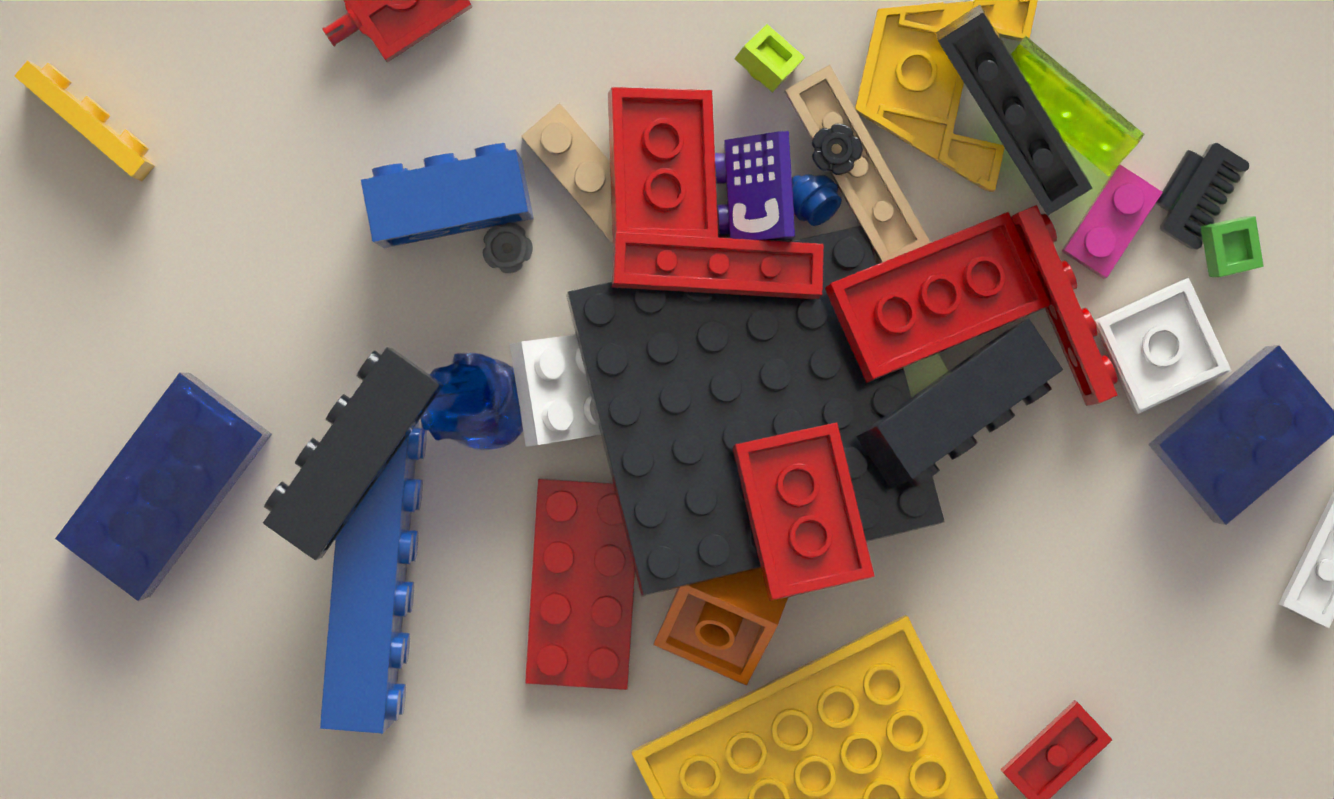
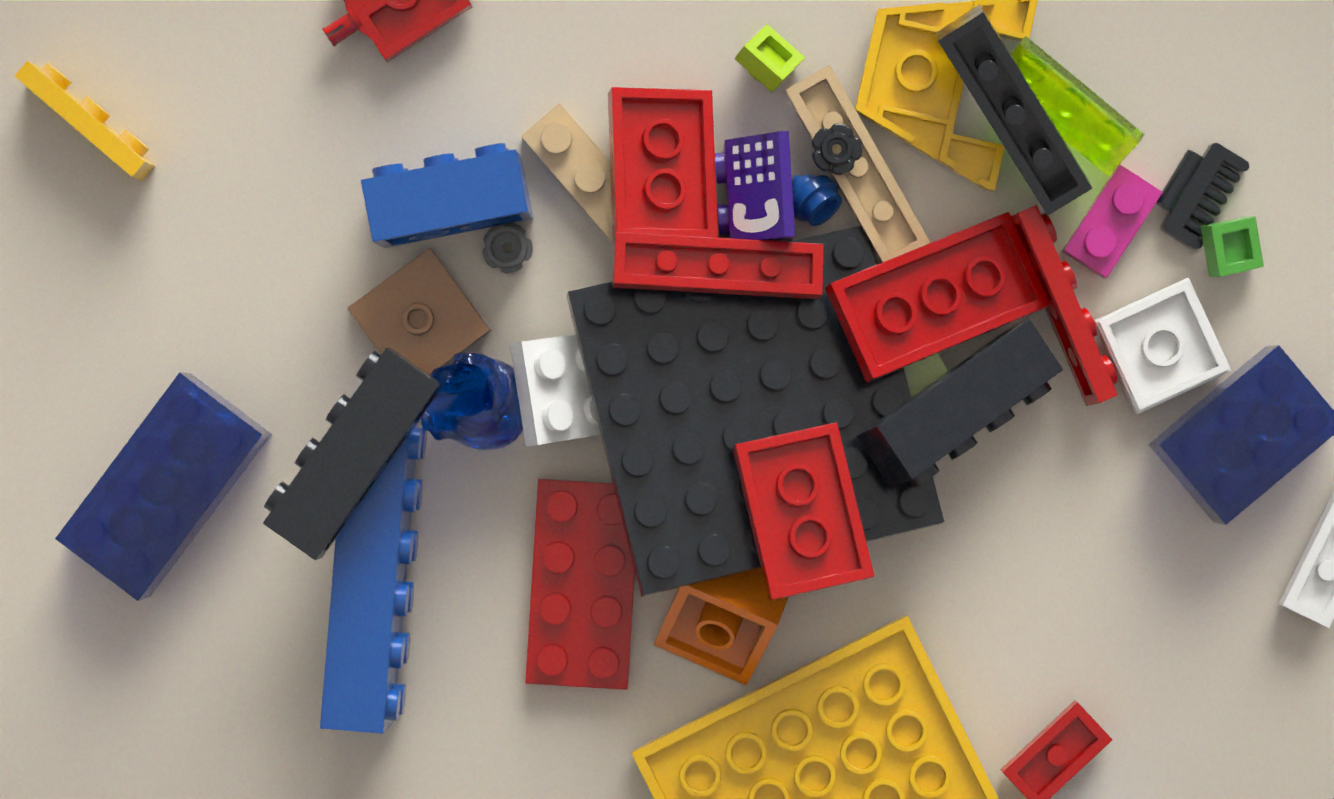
(420, 314): none -> medium nougat plate

